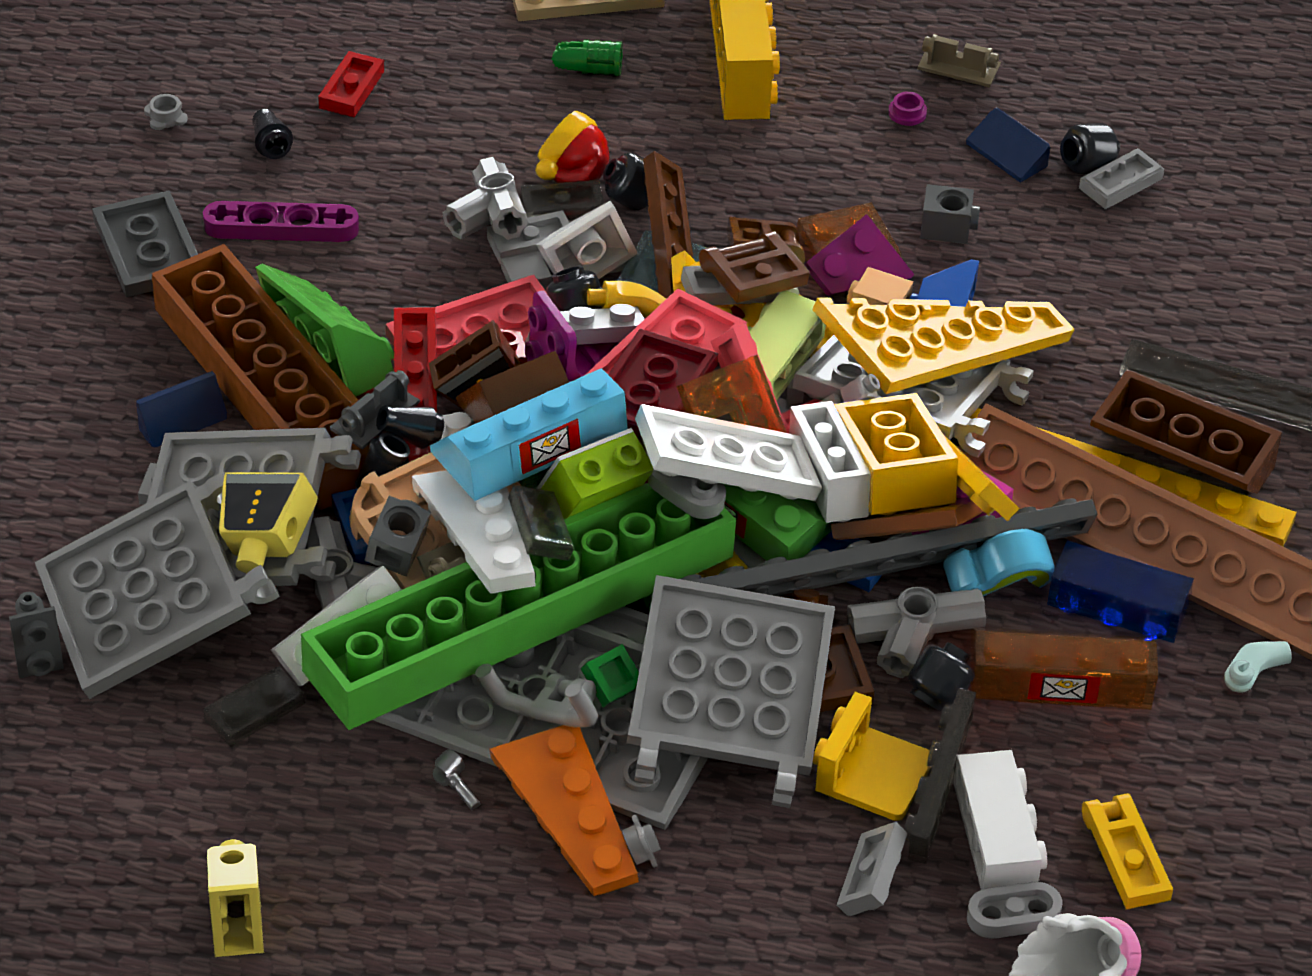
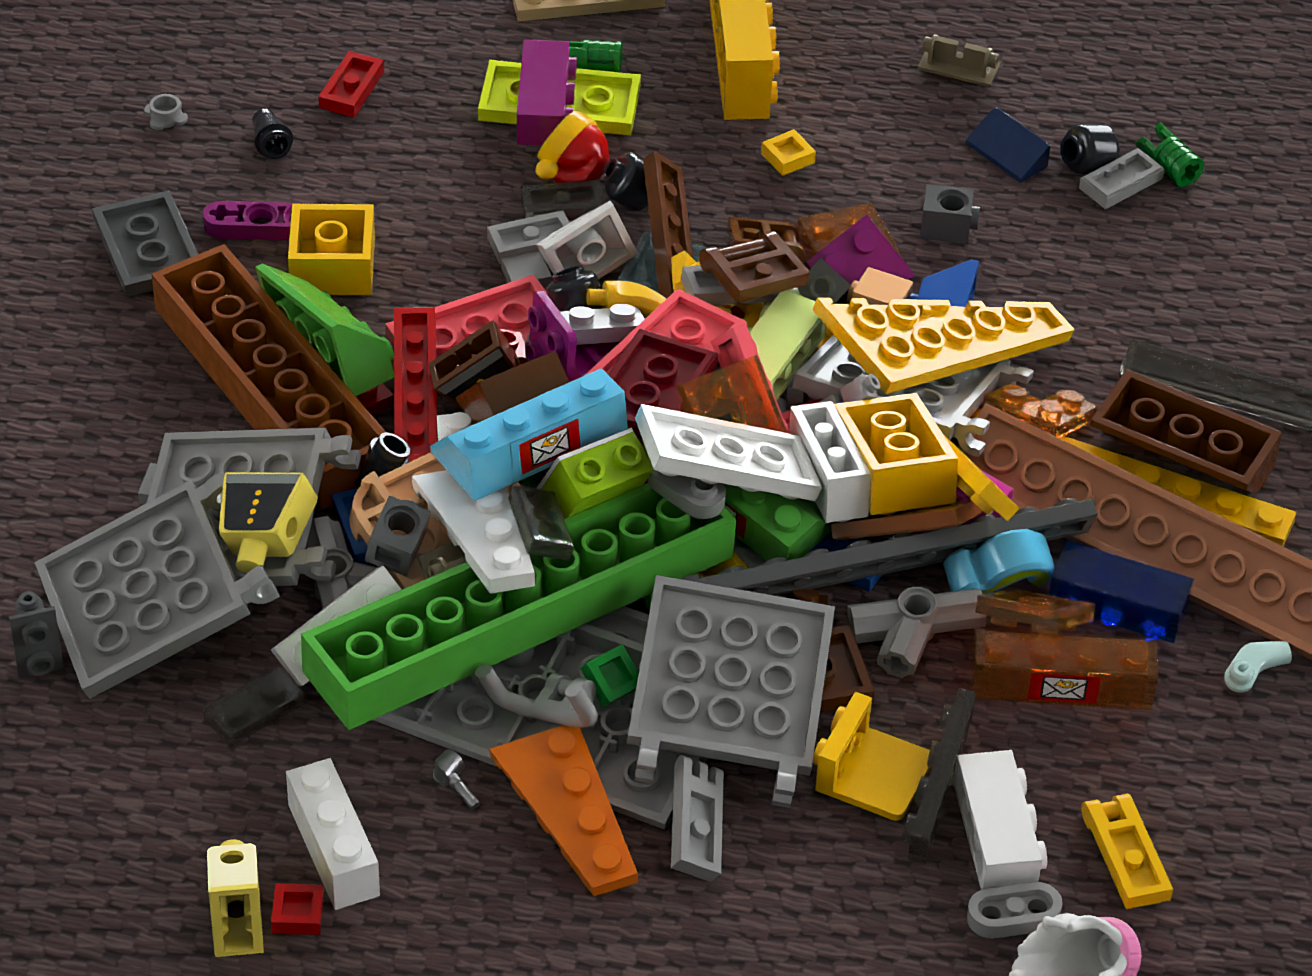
(181, 408): dark blue slope -> none
(297, 909): none -> red plate
(333, 247): none -> yellow brick
(333, 833): none -> white brick
(361, 417): dark grey hinge -> none
(413, 424): black cone -> none
(492, 203): light grey piece -> none
(544, 89): none -> magenta brick
(601, 95): none -> neon yellow plate
(641, 842): light grey plate -> none
(697, 819): none -> light grey hinge
(788, 152): none -> yellow plate
(824, 283): none -> dark grey brick
(872, 869): light grey plate -> none
(907, 109): magenta plate -> none
(940, 674): black head -> none
(1042, 611): none -> clear orange plate
(1055, 414): none -> clear orange plate
(1174, 156): none -> green hinge

